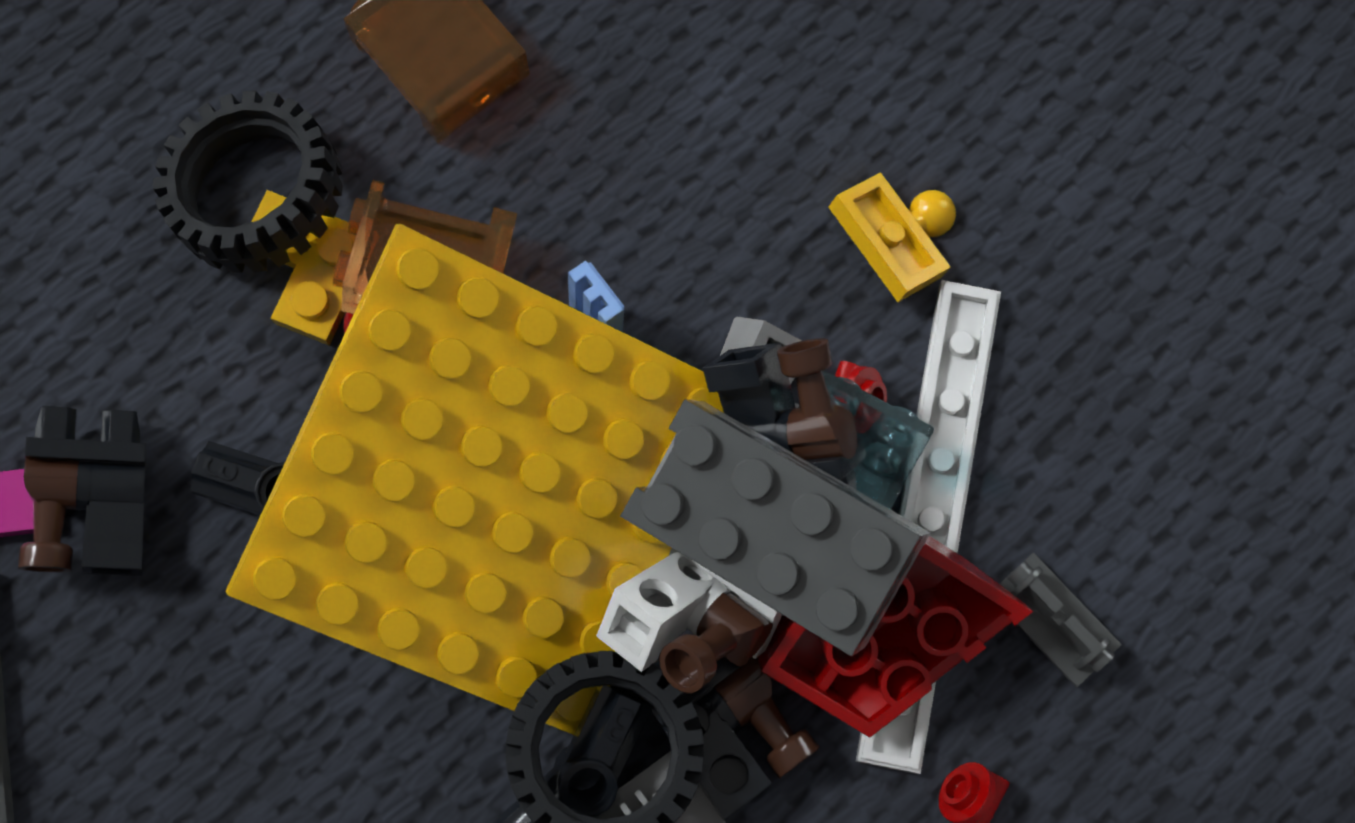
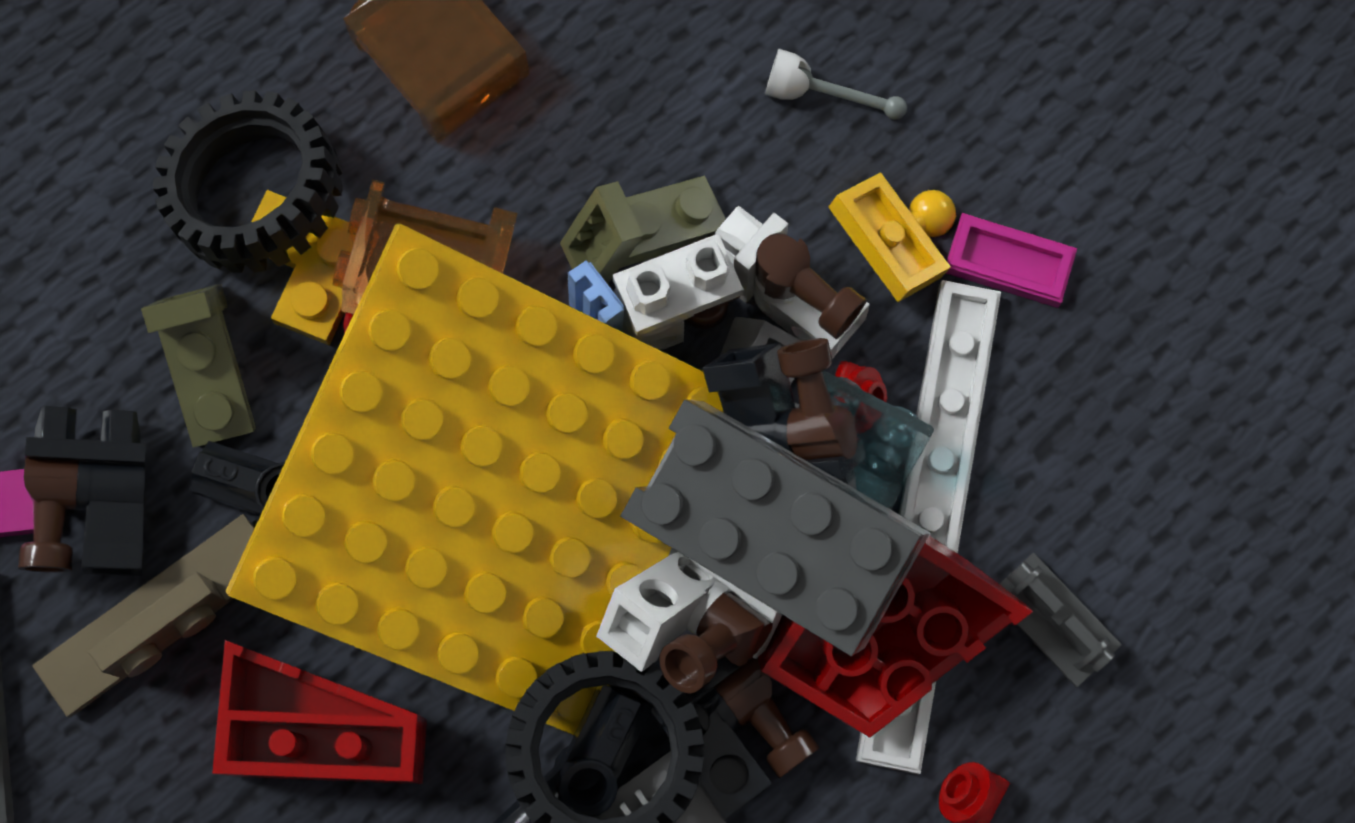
(146, 622): none -> dark tan bracket
(202, 364): none -> olive bracket
(309, 728): none -> red wedge
(628, 230): none -> olive bracket
(677, 286): none -> white hips
(784, 285): none -> hips
(793, 77): none -> hinge
(1010, 260): none -> dark pink tile

